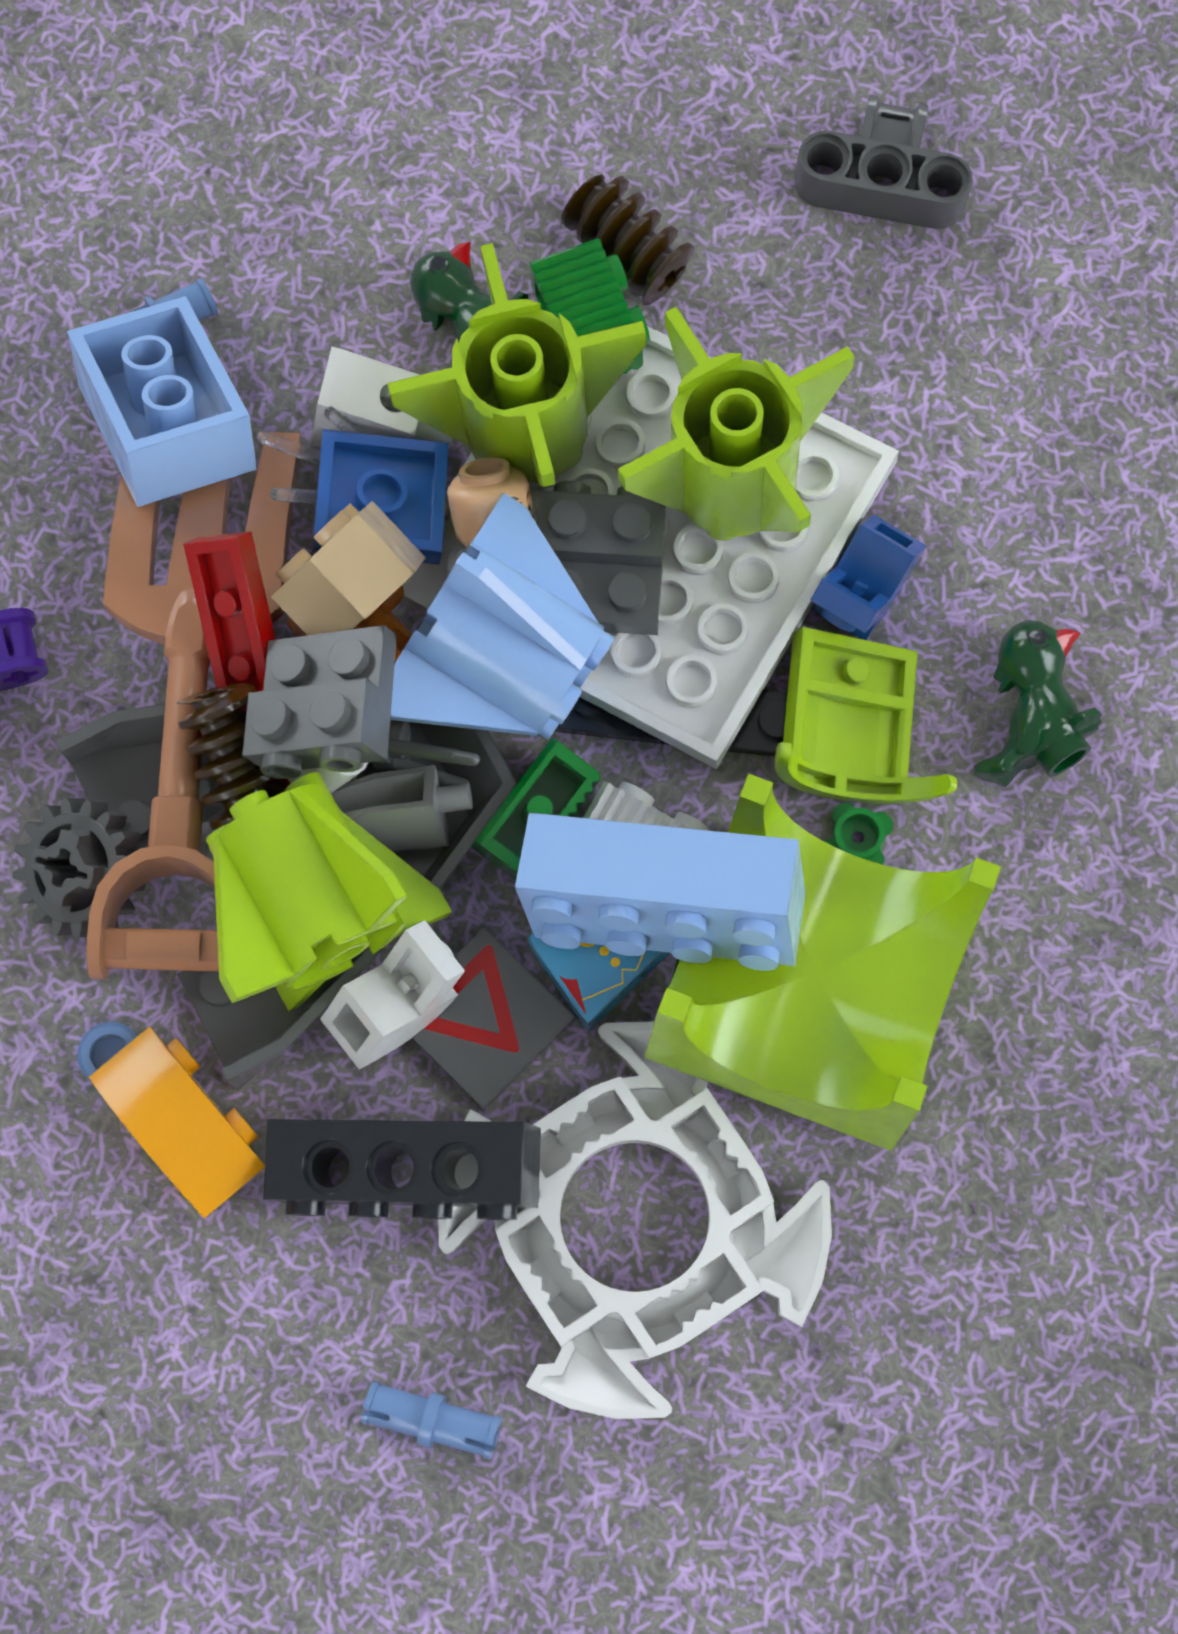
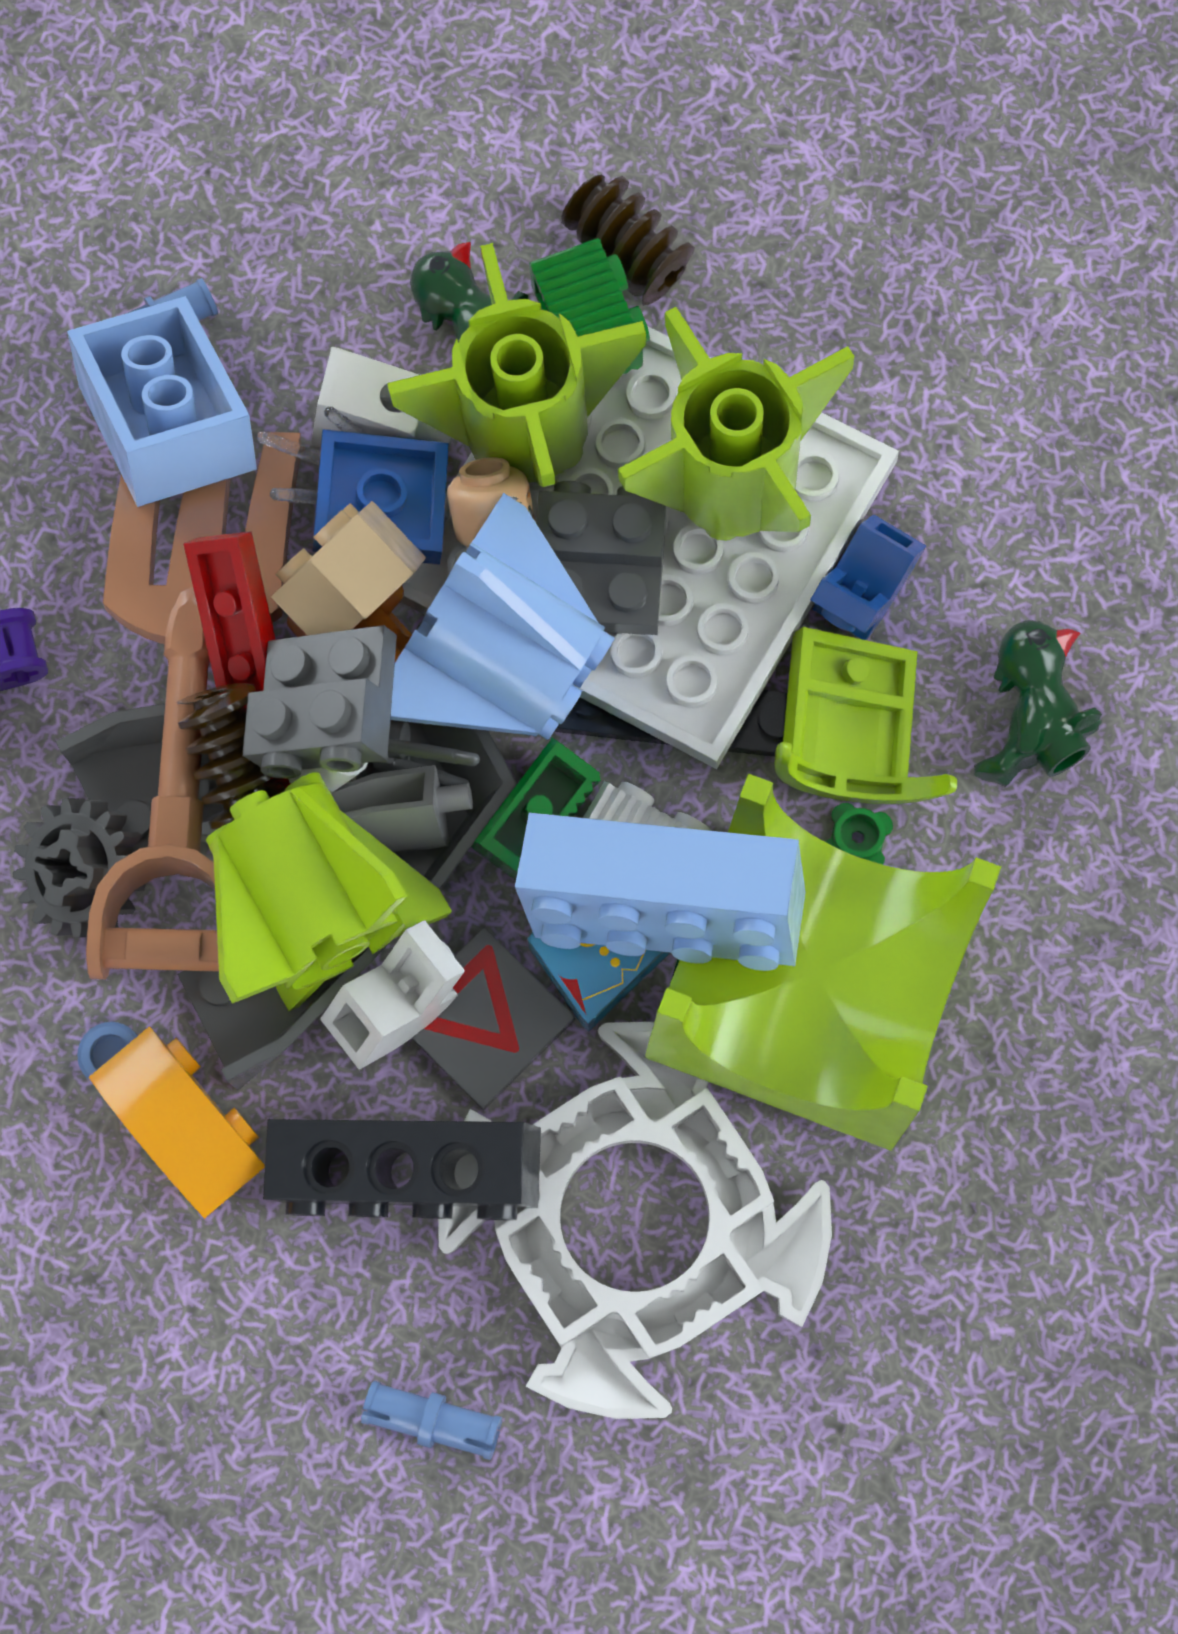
(888, 149): dark grey piece -> none

